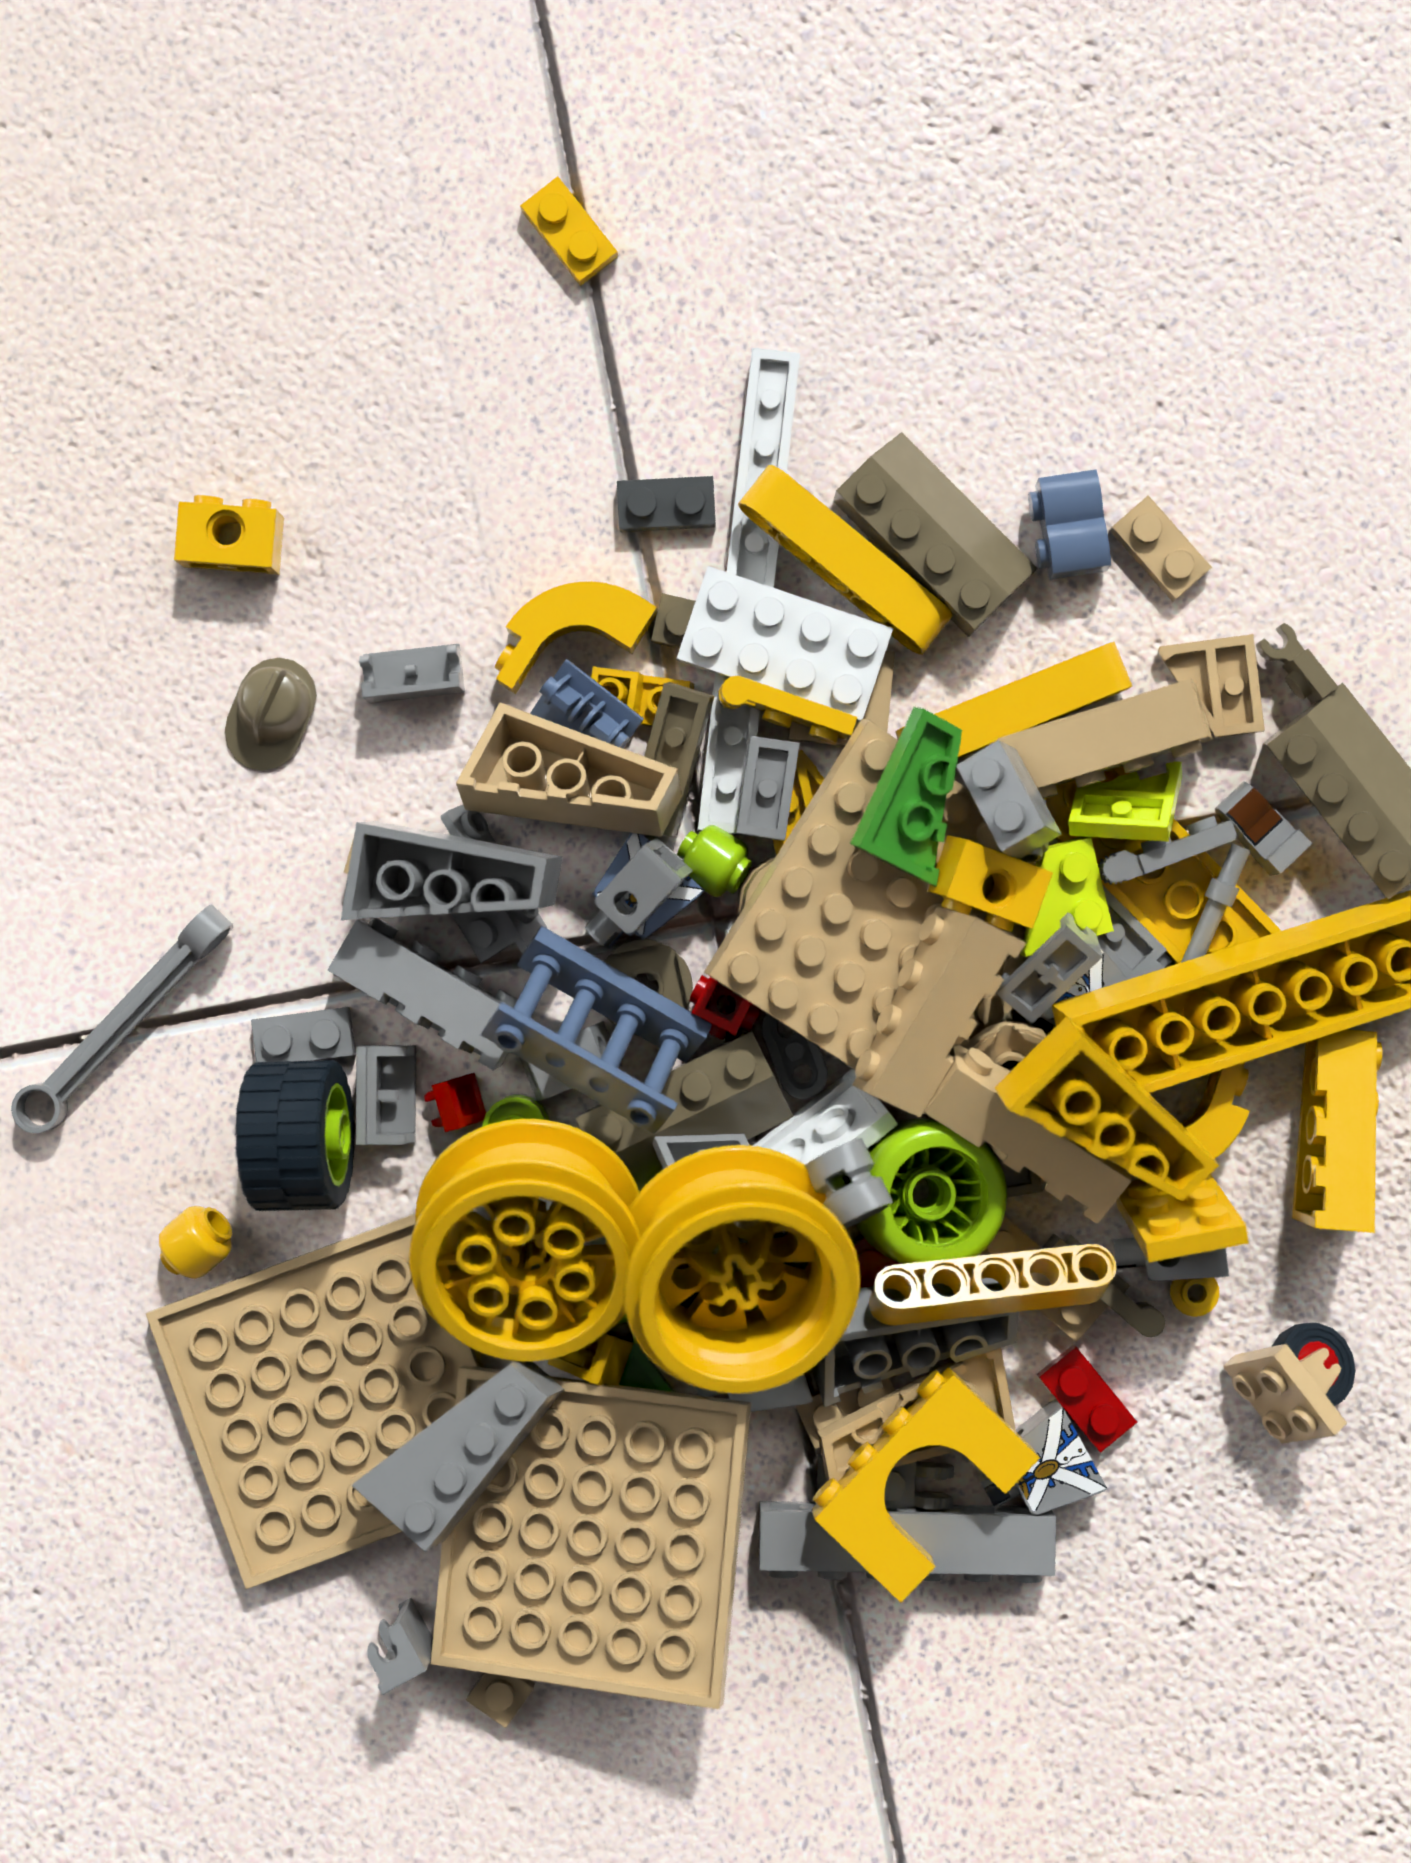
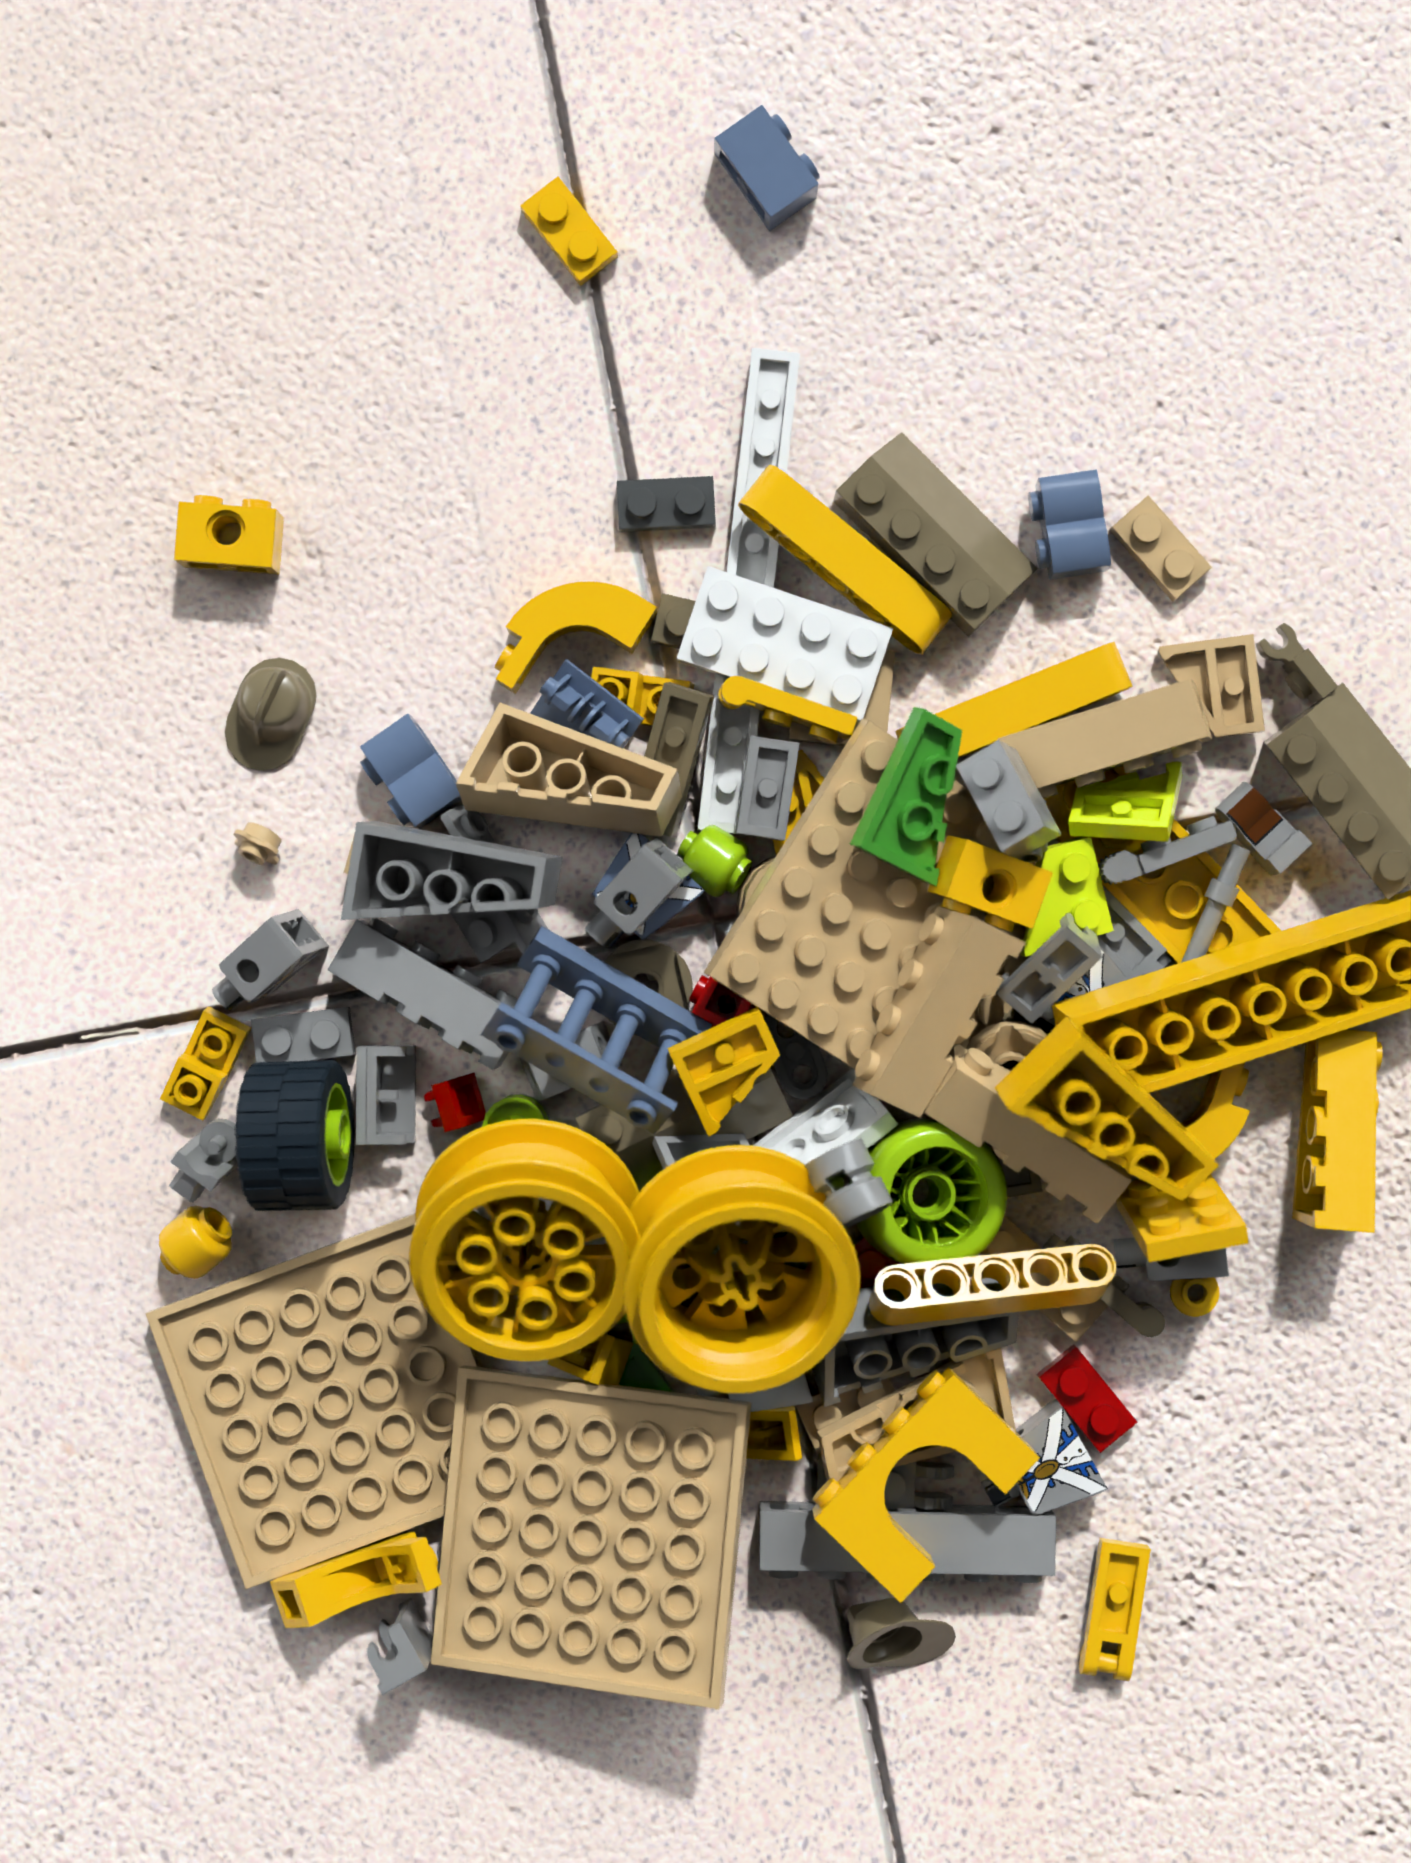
(193, 943): light grey piece -> none
(205, 1063): none -> yellow slope
(205, 1160): none -> light grey hips
(257, 843): none -> tan plate
(268, 959): none -> light grey torso
(363, 1574): none -> yellow arch
(412, 673): light grey hinge -> none
(412, 772): none -> sand blue brick
(453, 1460): light grey wedge -> none
(500, 1696): tan plate -> none
(723, 1064): none -> yellow wing
(767, 166): none -> sand blue brick
(774, 1435): none -> yellow slope
(892, 1636): none -> dark tan piece
(1115, 1608): none -> yellow plate
(1297, 1382): tan plate -> none

